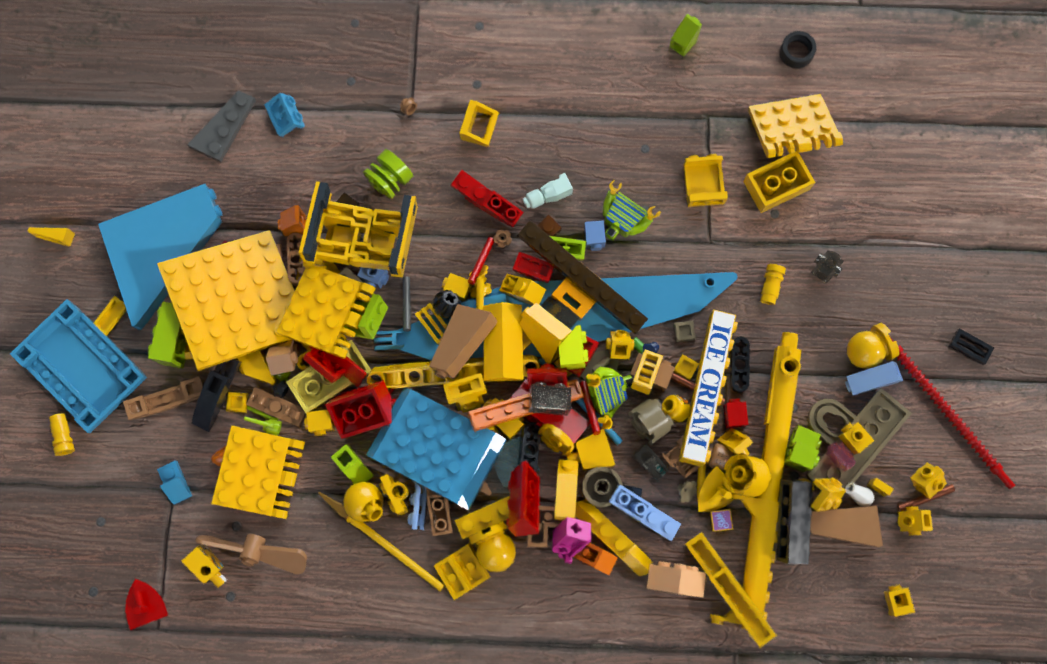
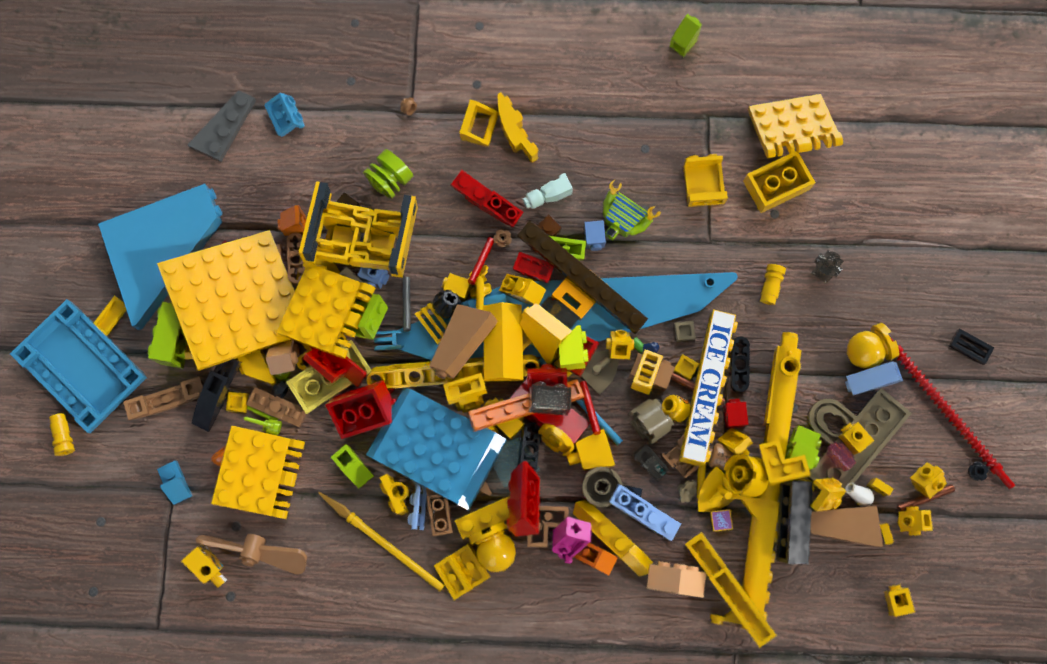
(56, 235): yellow slope -> none
(143, 605): red shield -> none
(319, 422): yellow brick -> none
(363, 502): yellow brick -> none
(511, 123): none -> yellow slope
(566, 489): yellow slope -> none
(607, 392): torso -> none
(781, 469): none -> yellow plate
(798, 36): black tyre -> none
(886, 533): none -> yellow tile
(972, 471): none -> black plate

